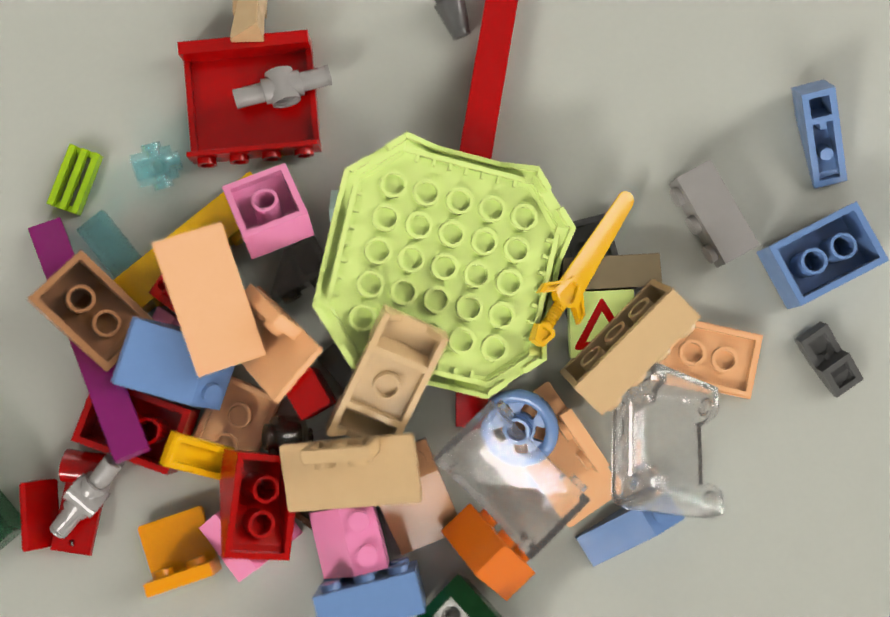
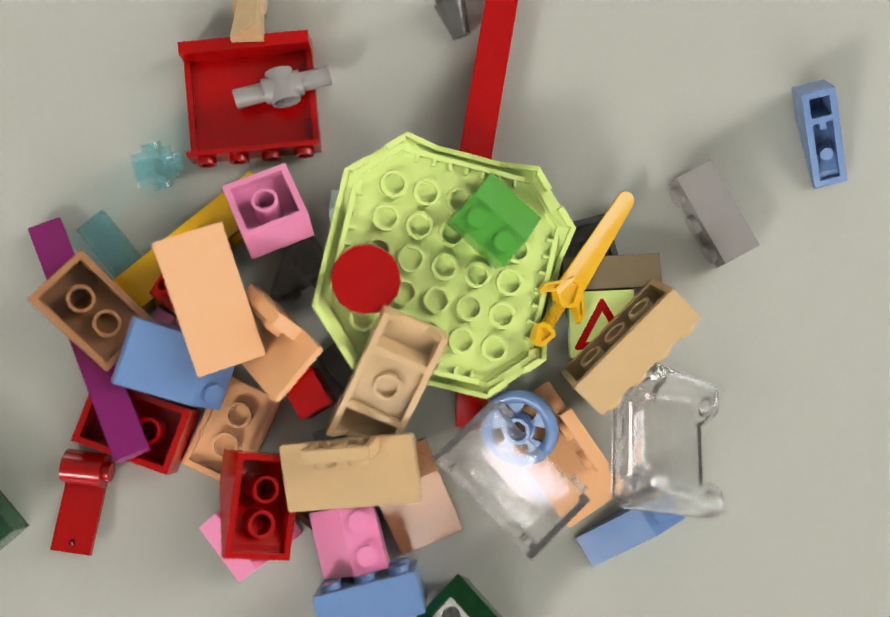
(37, 512): red slope -> none
(64, 174): lime tile -> none
(85, 496): light grey pin -> none
(177, 551): light orange bracket -> none
(193, 455): yellow tile -> none
(283, 430): clear smoke head -> none
(365, 279): none -> red tile
(488, 553): orange brick -> none
(494, 221): none -> bright green slope
(718, 357): light nougat tile -> none
(822, 256): medium blue brick -> none
(828, 360): dark grey slope -> none

